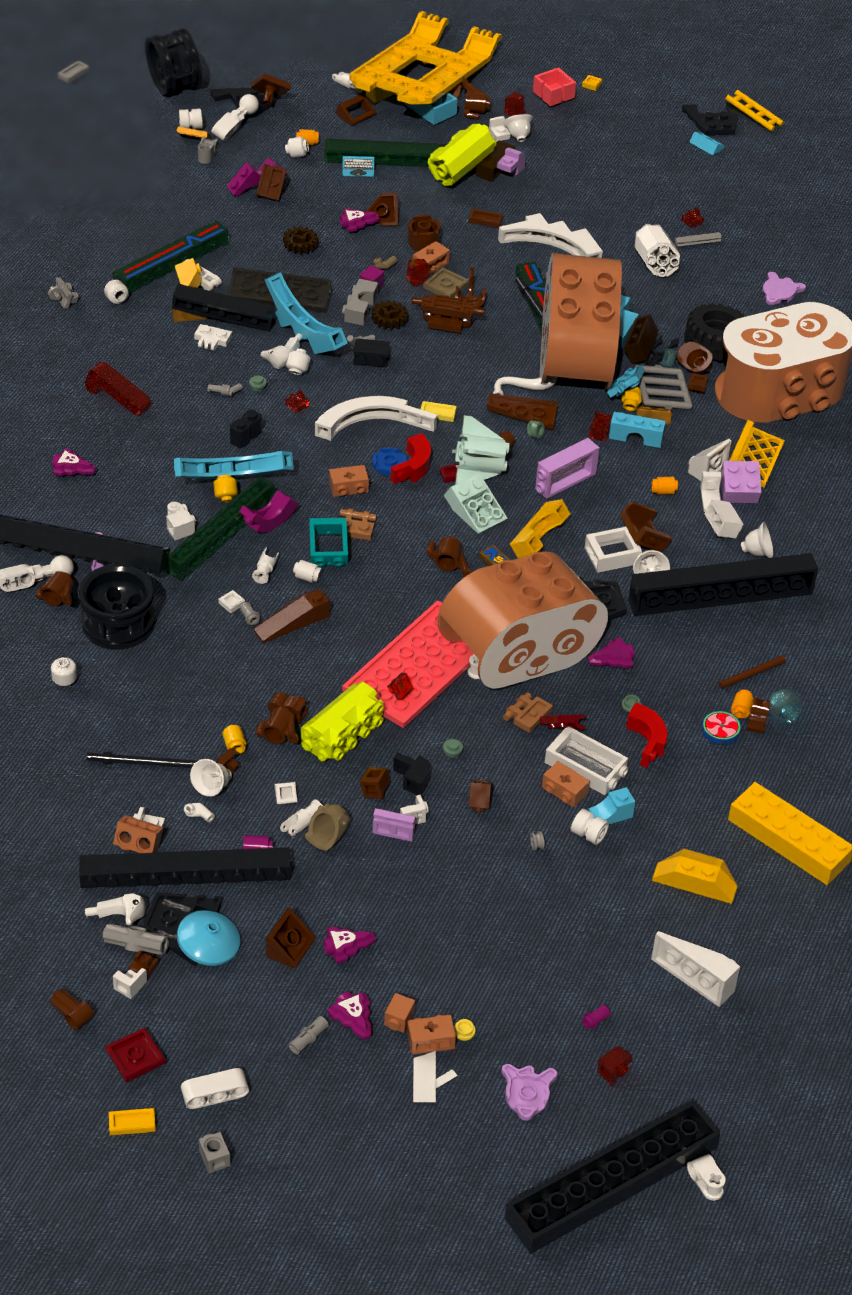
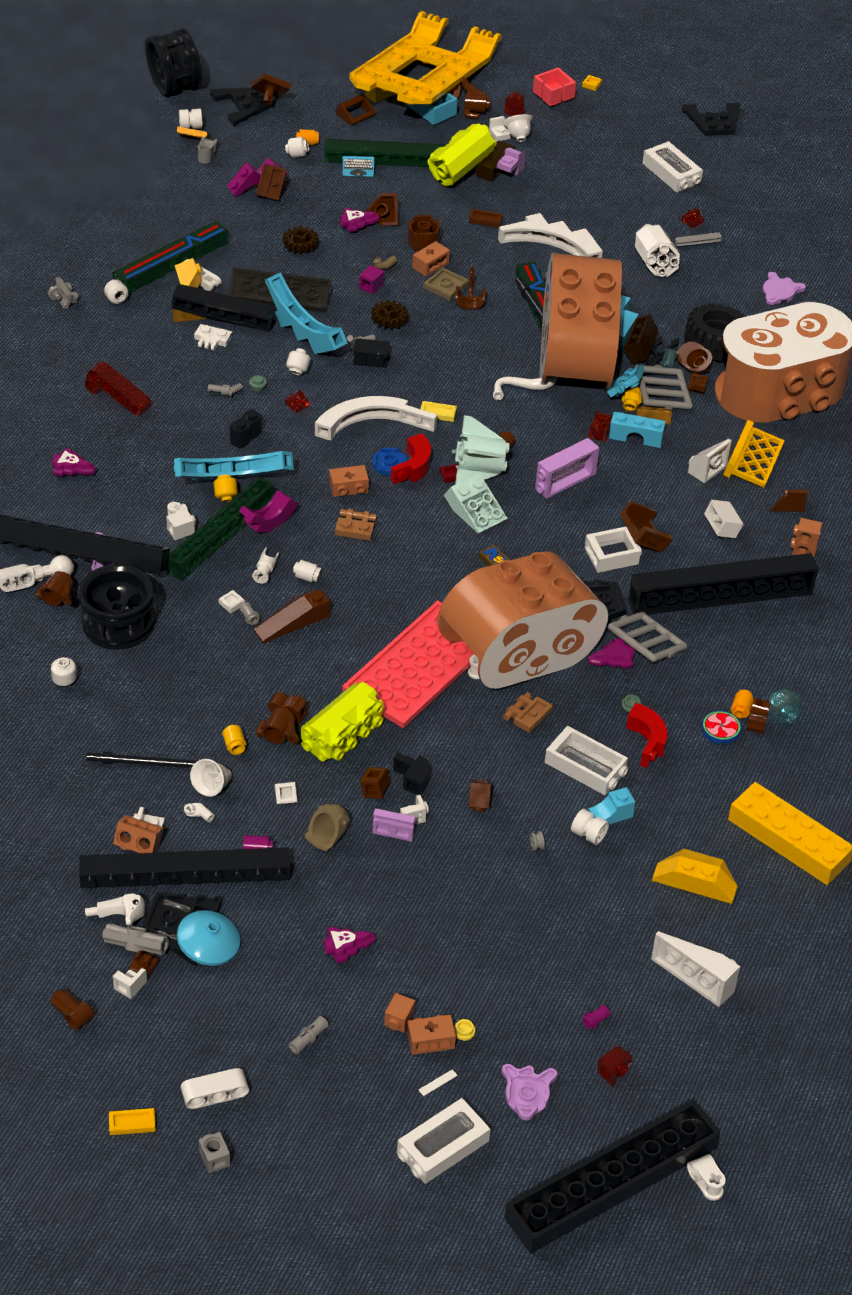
(73, 72): light grey tile -> none
(135, 1055): dark red plate -> none
(228, 761): reddish brown tile -> none
(231, 121): white beam -> none
(279, 355): white animal -> none
(288, 939): reddish brown slope -> none
(300, 819): white piece -> none
(328, 526): teal window -> none
(345, 81): white piece -> none
(353, 1012): magenta rock -> none
(358, 303): light grey arch -> none
(400, 686): clear red tile -> none
(417, 271): clear red brick -> none
(424, 1078): white sticker -> none
(443, 1141): none -> white piece
(447, 312): reddish brown piece -> none
(448, 555): reddish brown piece -> none
(452, 748): sand green plate -> none
(524, 408): reddish brown wing -> none
(535, 429): sand green tile -> none
(549, 516): yellow arch -> none
(562, 721): dark red plate -> none
(565, 784): nougat brick -> none
(643, 647): none -> light grey bar
(650, 562): white hat -> none
(664, 485): light orange brick -> none
(672, 166): none -> white piece
(706, 143): medium azure slope -> none
(710, 487): white bracket -> none
(740, 481): lavender brick -> none
(751, 672): reddish brown bar -> none
(756, 116): yellow bar -> none
(758, 542): white hat -> none
(791, 501): none -> reddish brown slope
(807, 537): none -> nougat brick

